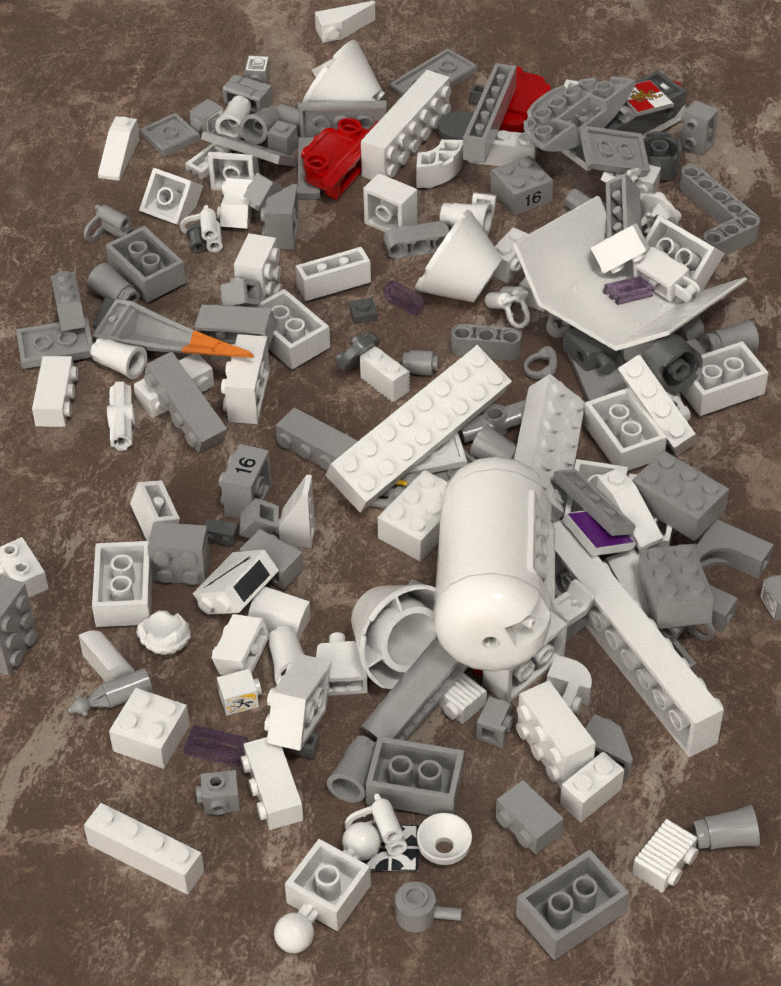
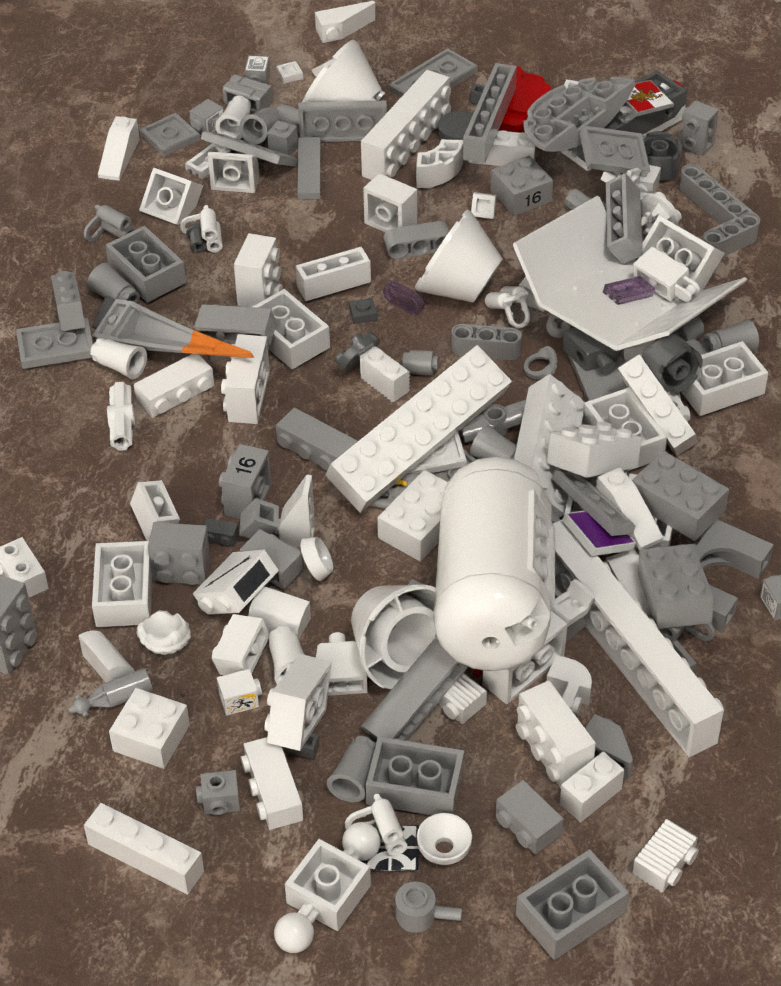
(54, 391): white brick -> none
(185, 402): light grey brick -> none
(214, 750): clear purple tile -> none
(235, 208): white brick -> none
(240, 293): light grey brick -> none
(260, 190): light grey brick -> none
(282, 217): light grey slope -> none
(289, 72): none -> white tile
(316, 557): none -> white hat
(335, 157): red brick -> none
(453, 212): white plant -> none
(494, 722): light grey brick -> none
(510, 264): white brick -> none
(594, 449): none -> white brick
(620, 248): white brick -> none
(728, 829): light grey plant -> none

